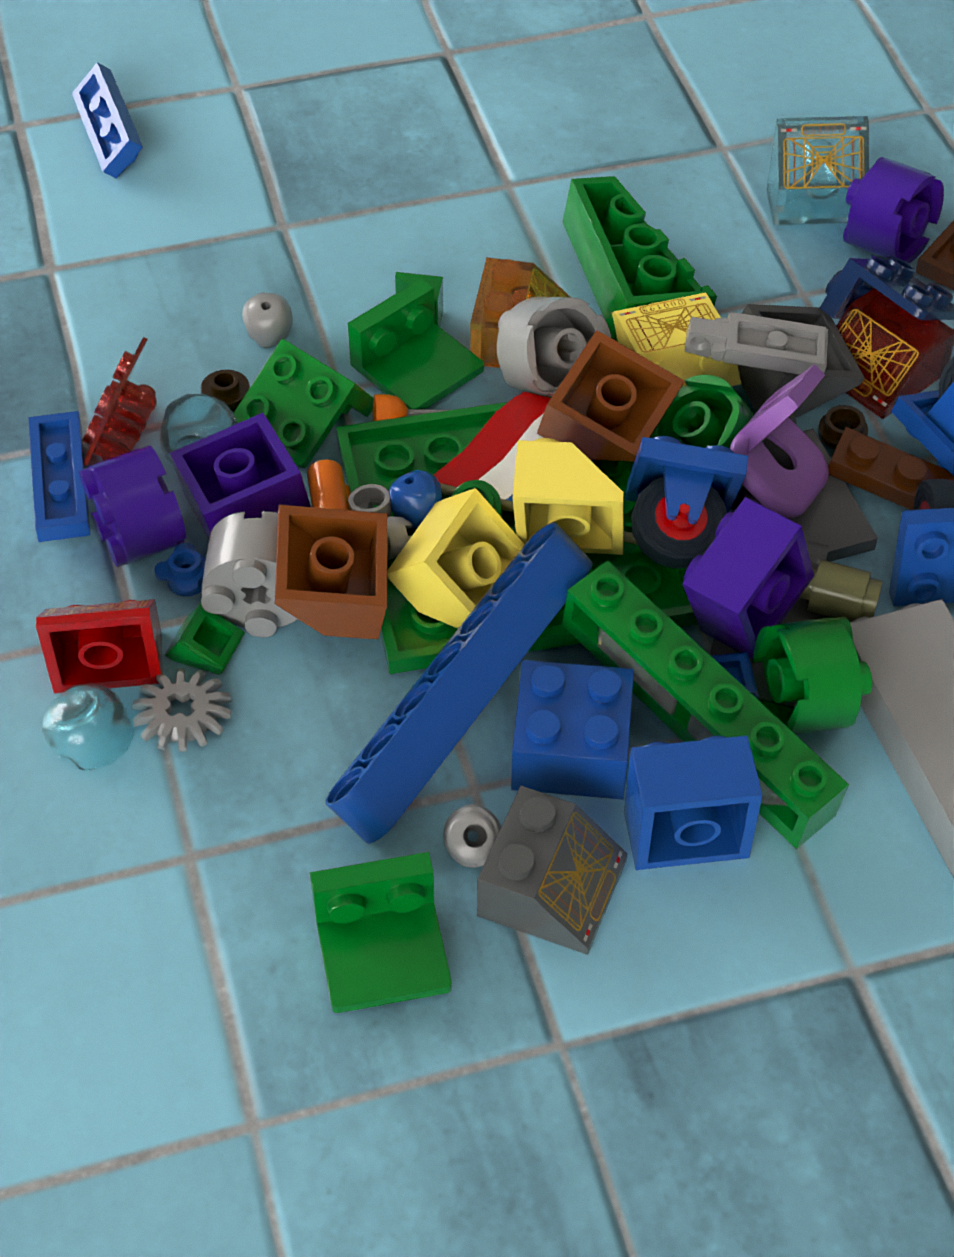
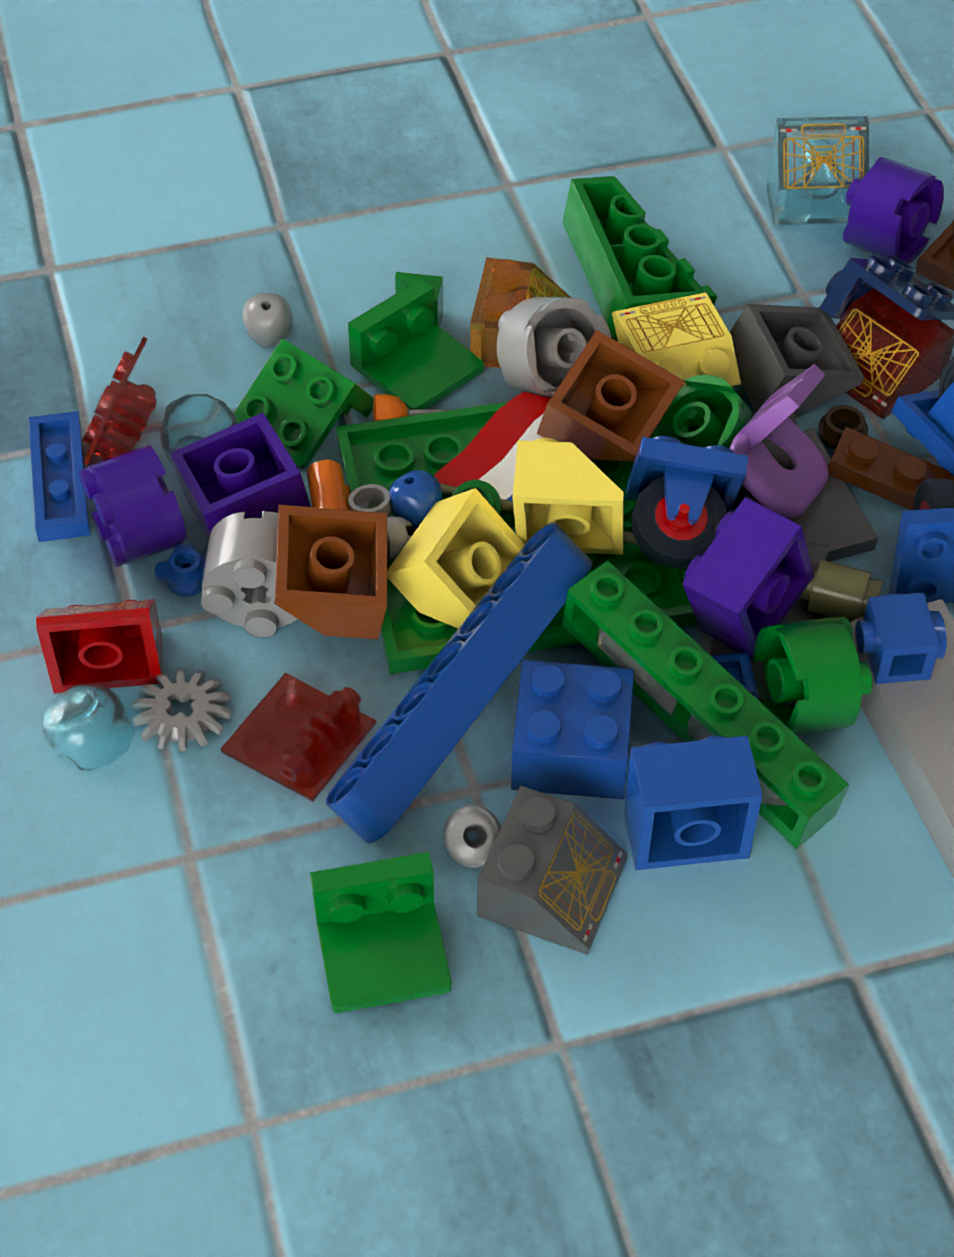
(107, 121): blue plate -> none
(205, 641): green slope -> none
(226, 386): dark brown plate -> none
(300, 735): none -> clear red hinge
(759, 342): light grey hinge -> none
(901, 637): none -> blue brick

